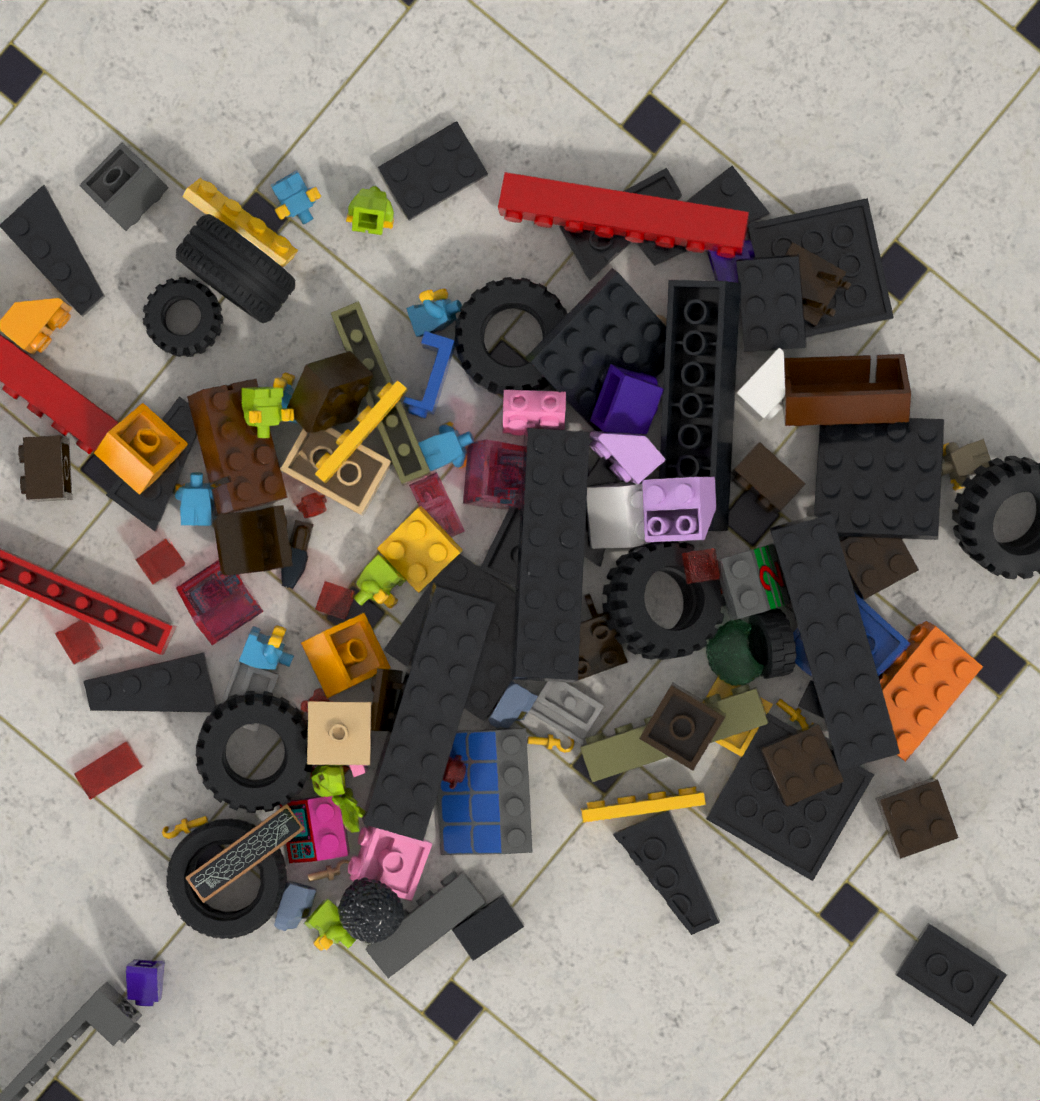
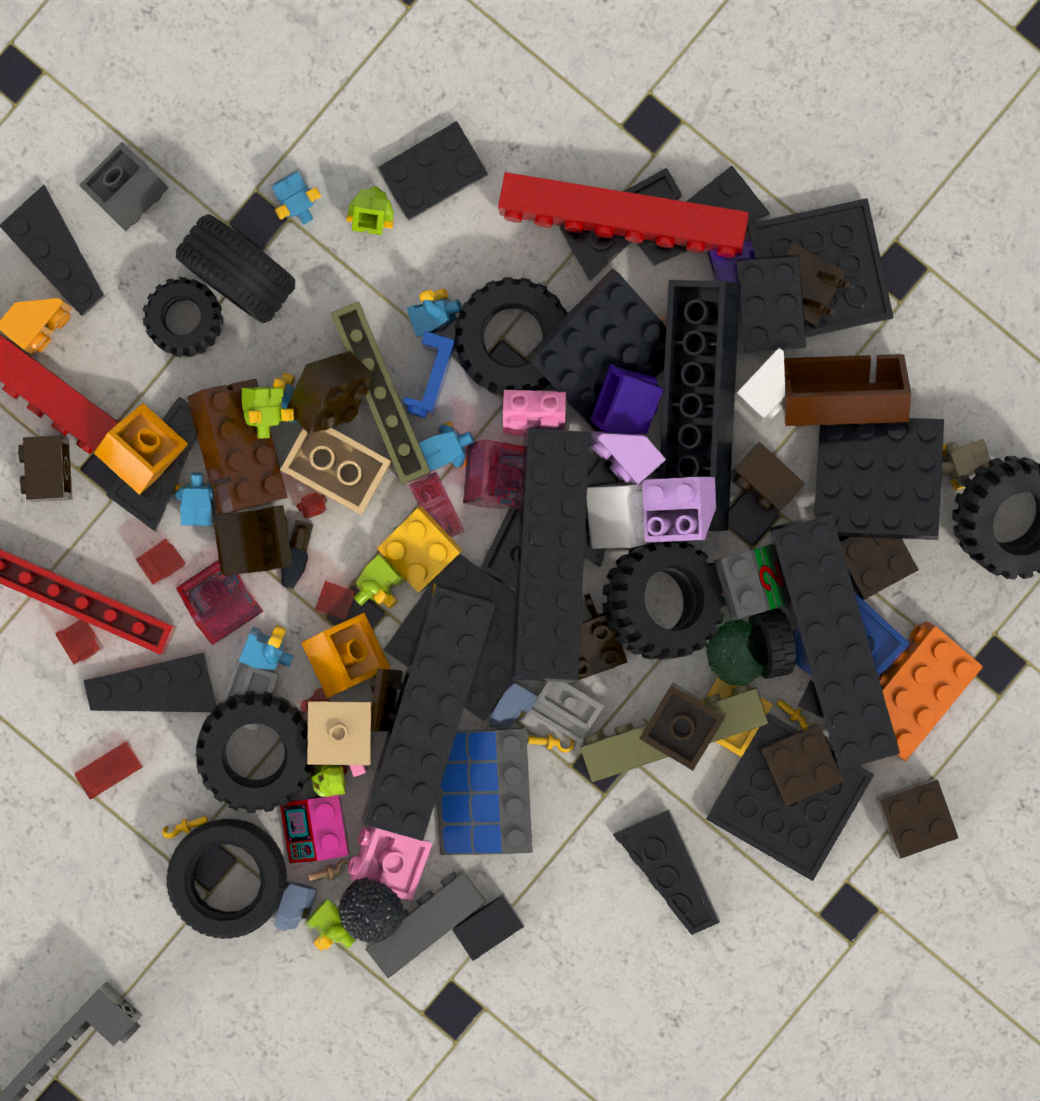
(145, 981): dark purple slope -> none
(211, 201): yellow plate -> none
(244, 853): black slope -> none
(349, 810): lime sword -> none
(368, 419): yellow plate -> none
(454, 771): clear red plate -> none
(630, 806): yellow plate -> none
(701, 565): clear red plate -> none
(950, 974): black plate -> none

